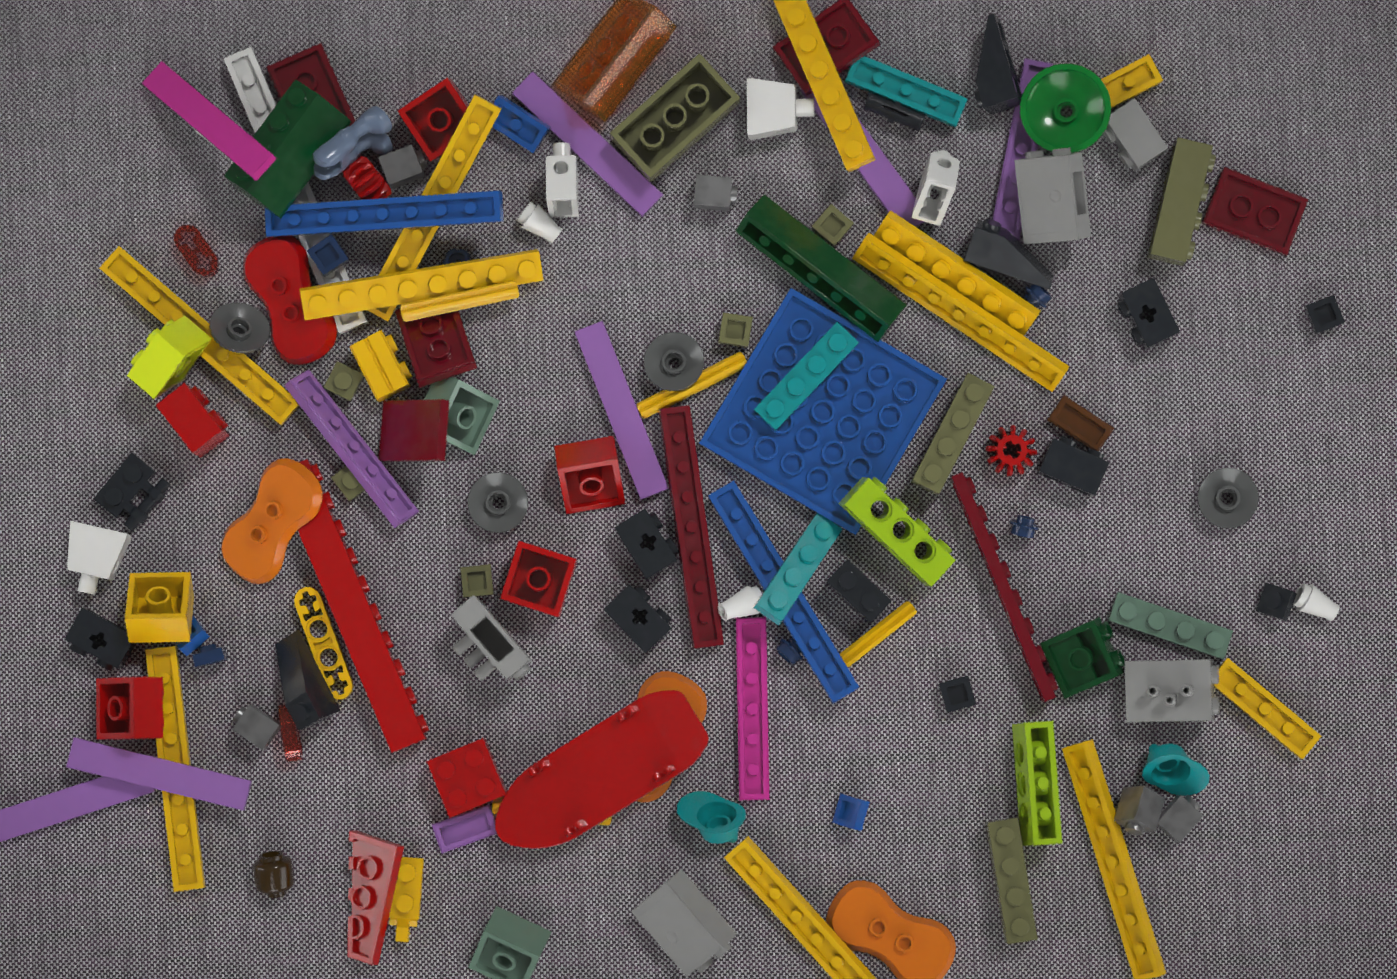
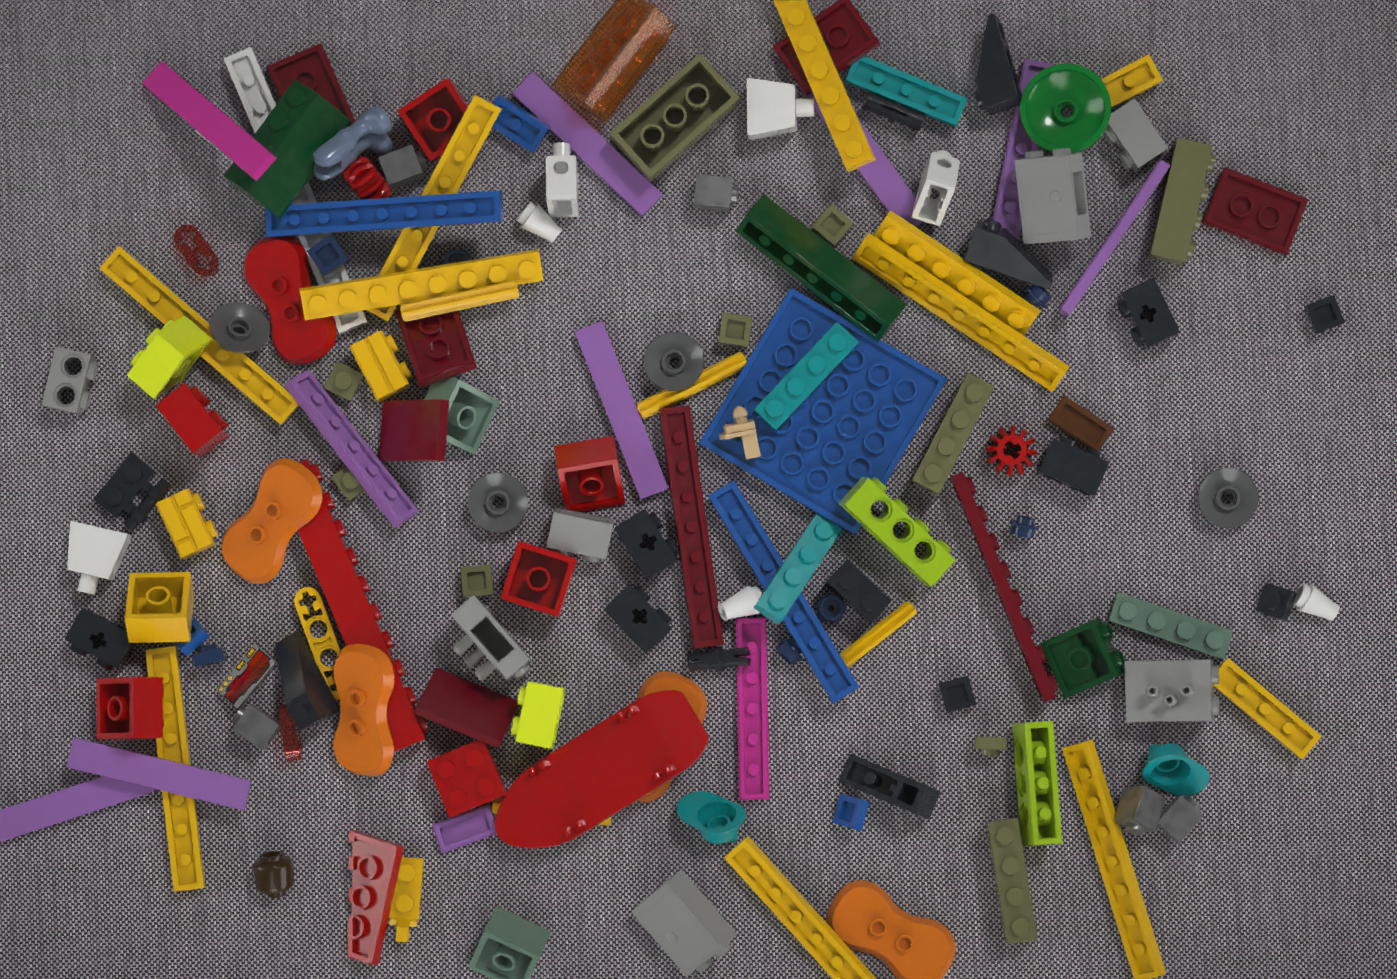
(60, 380): none -> light grey brick
(187, 523): none -> yellow brick
(246, 676): none -> slope
(364, 688): none -> orange plate
(467, 707): none -> dark red tile
(539, 714): none -> neon yellow brick
(580, 534): none -> light grey piece
(719, 659): none -> black pin
(745, 429): none -> tan piece
(839, 608): none -> dark blue plate
(889, 786): none -> black slope
(990, 745): none -> olive plate
(1113, 238): none -> medium lavender tile

